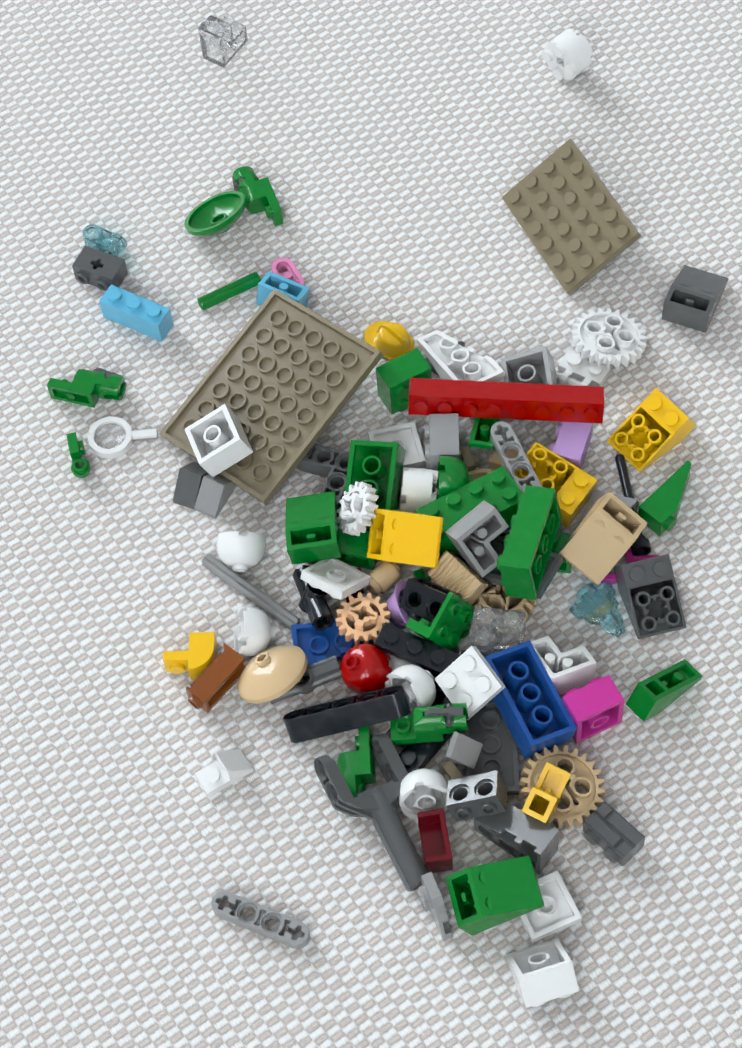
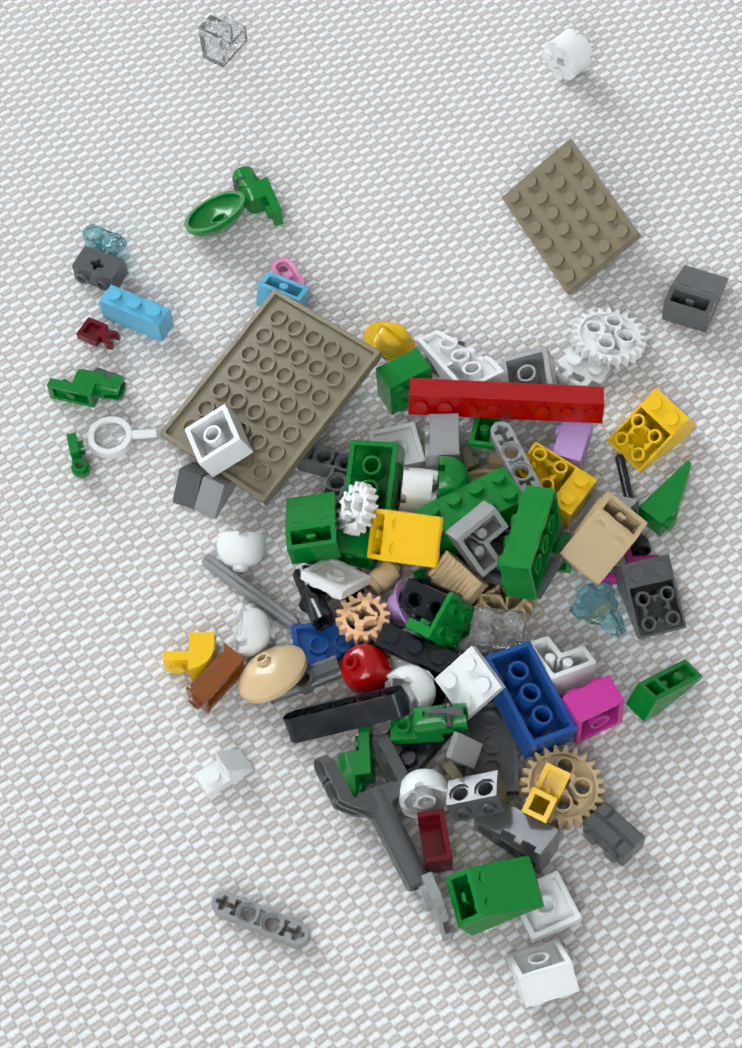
(95, 332): none -> dark red plate
(228, 291): green axle -> none

